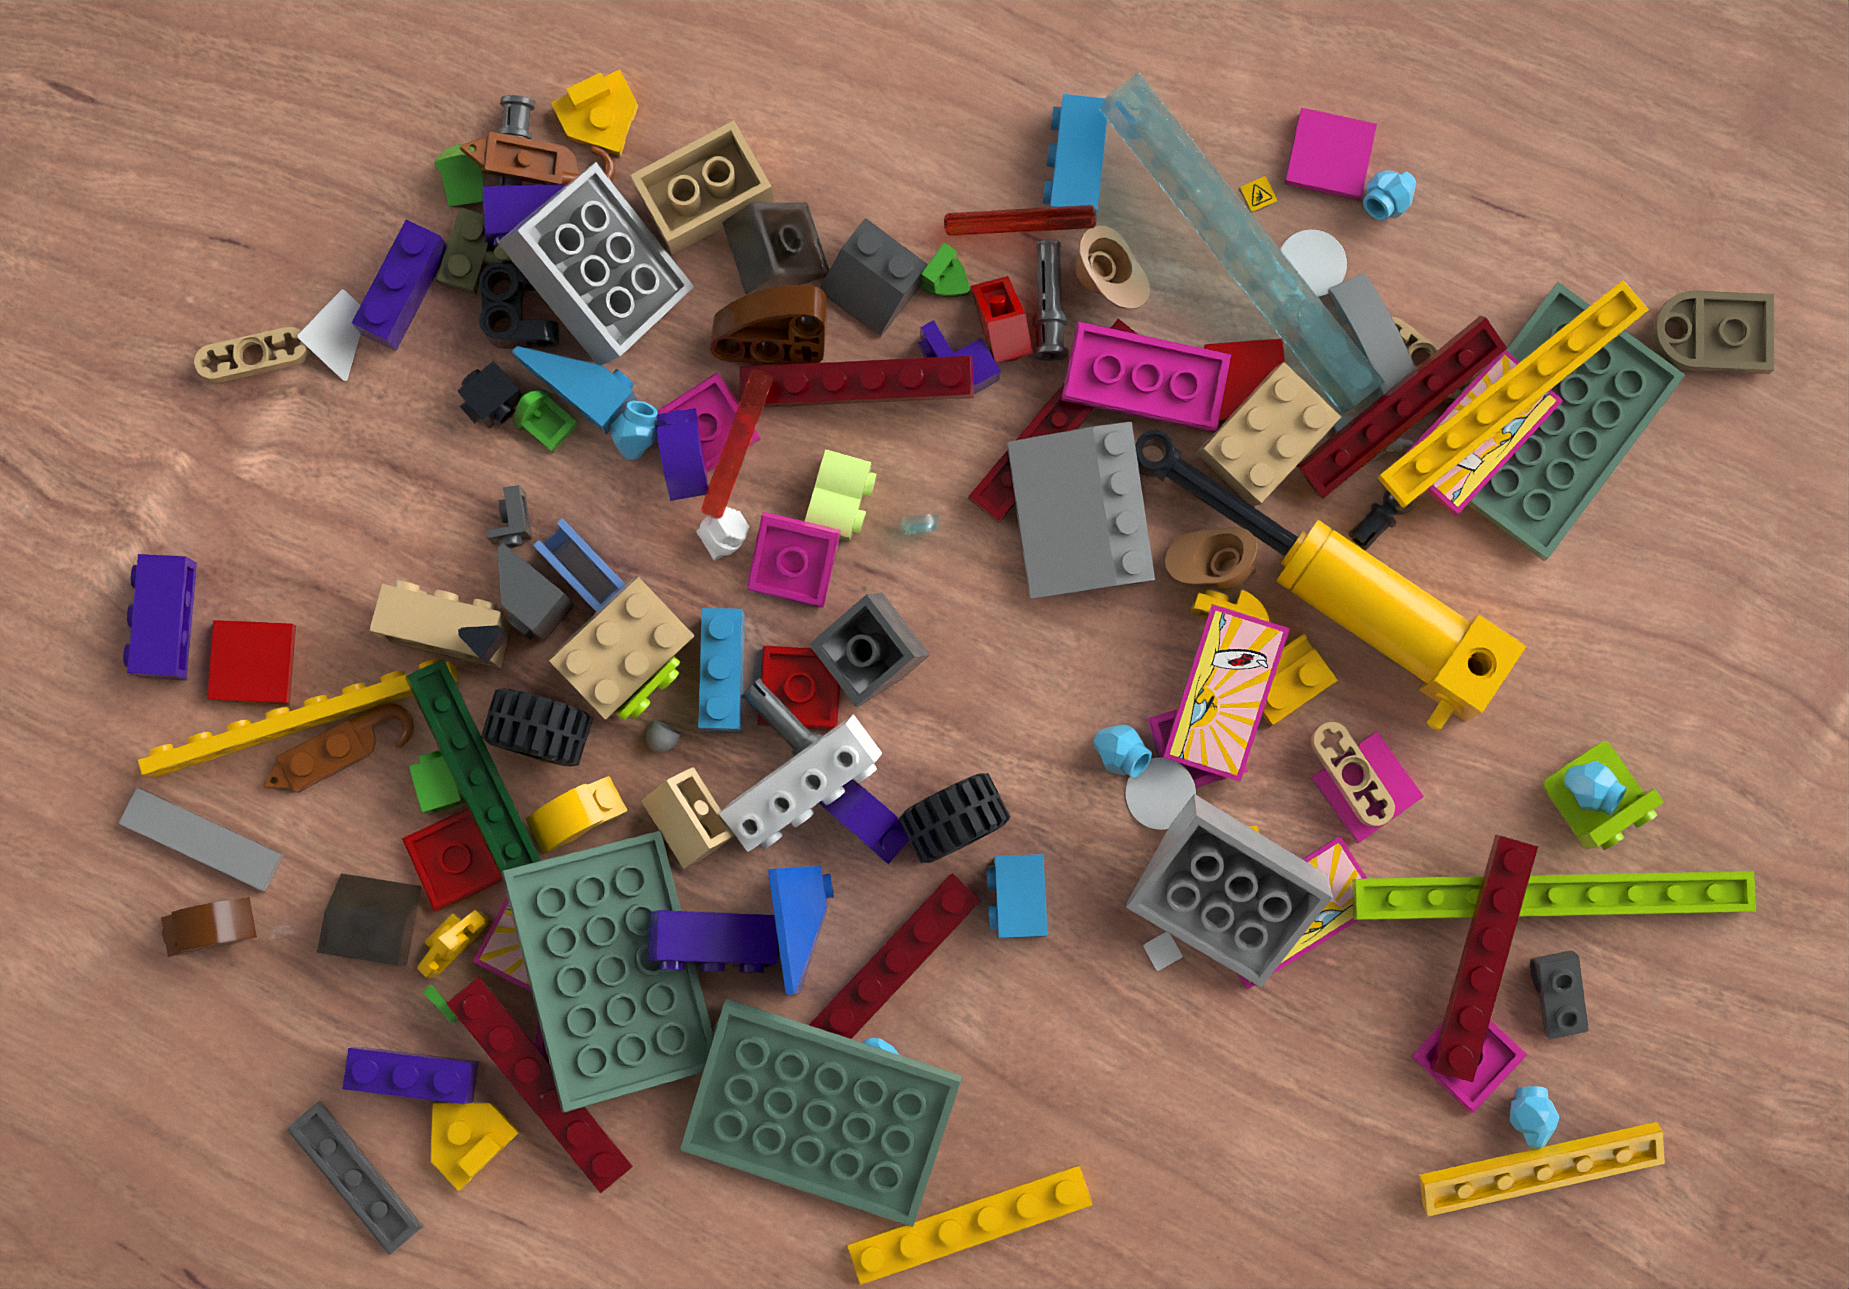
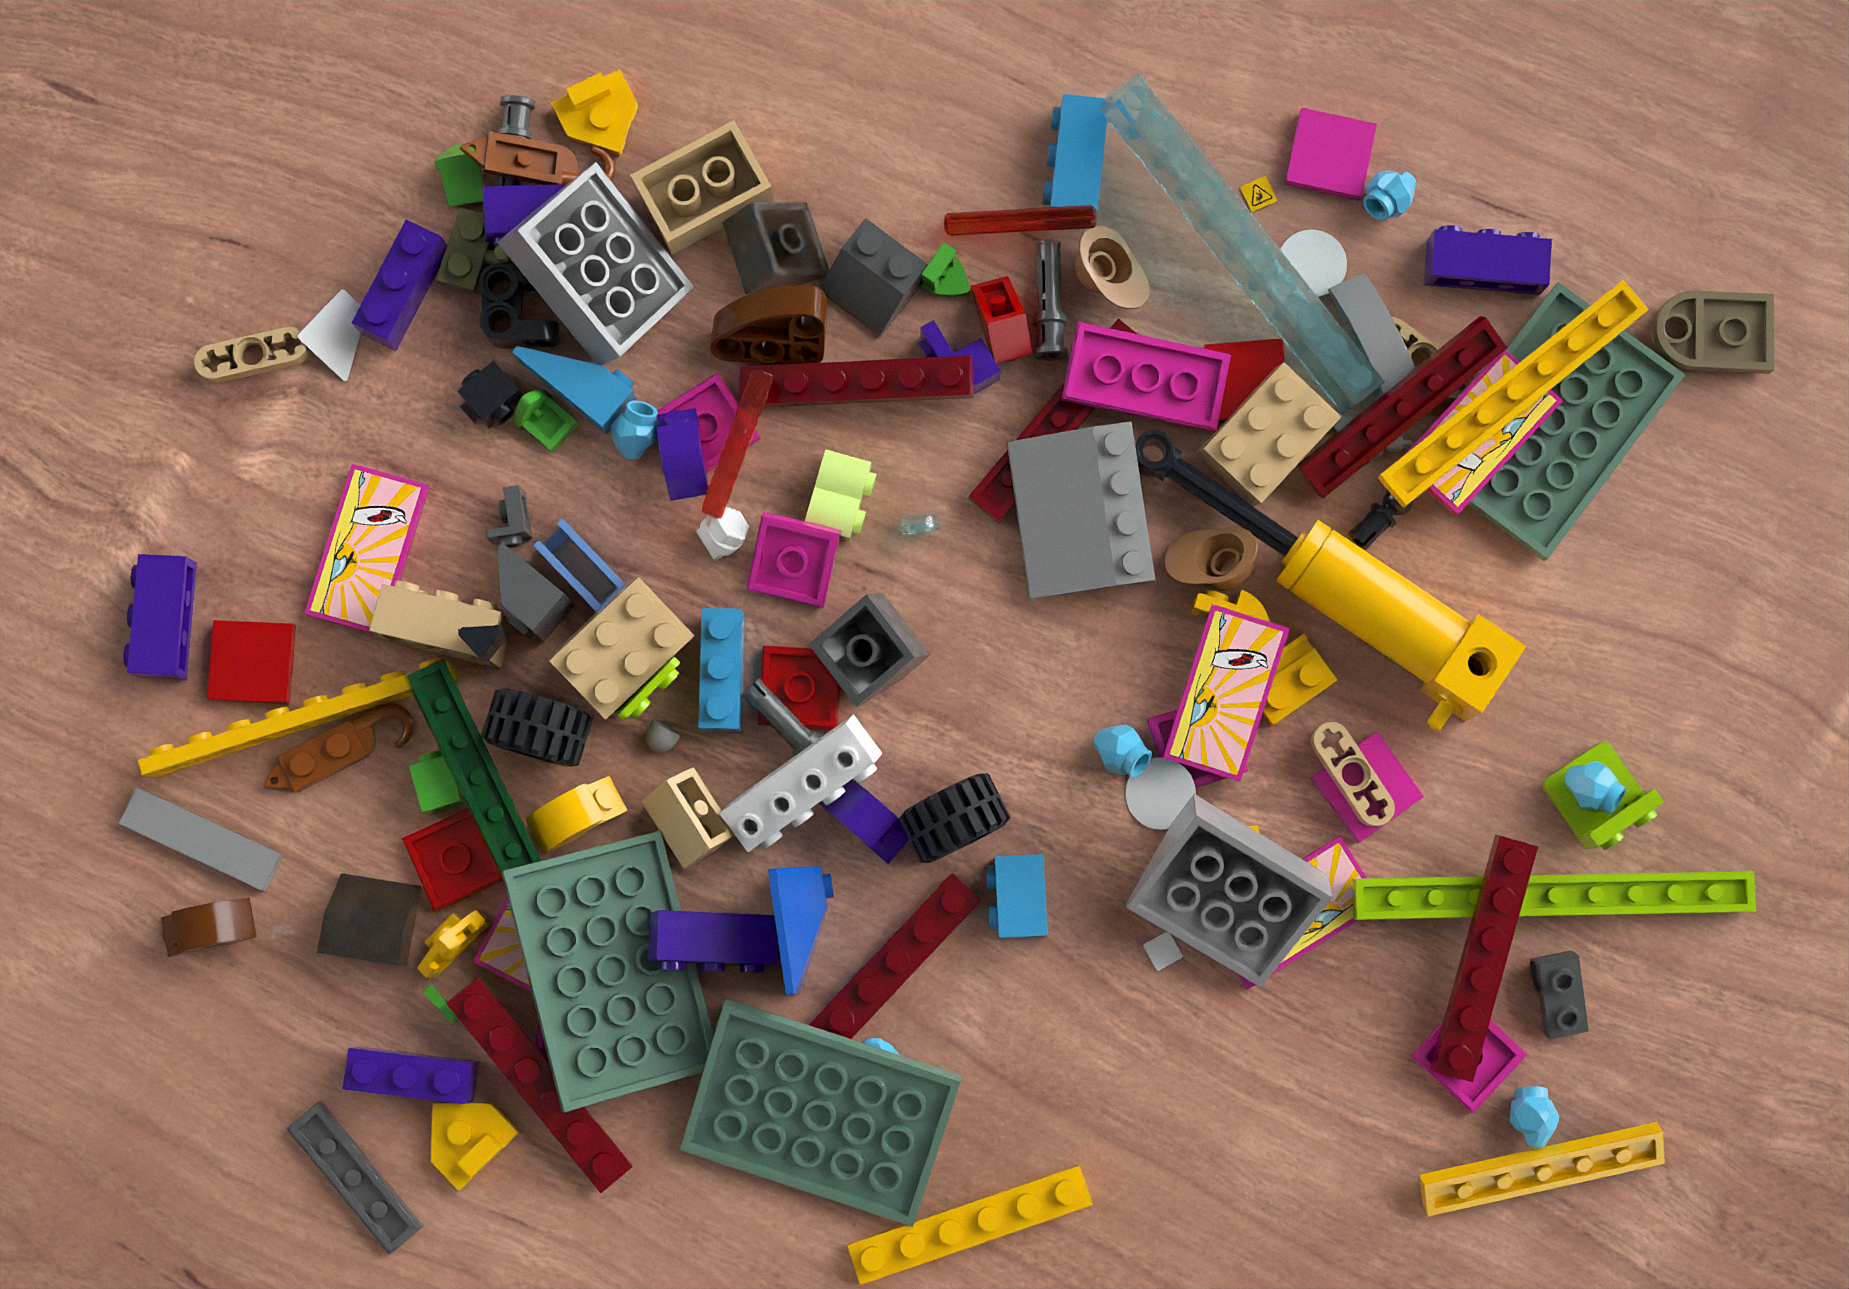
(366, 546): none -> tile
(1488, 260): none -> dark purple brick

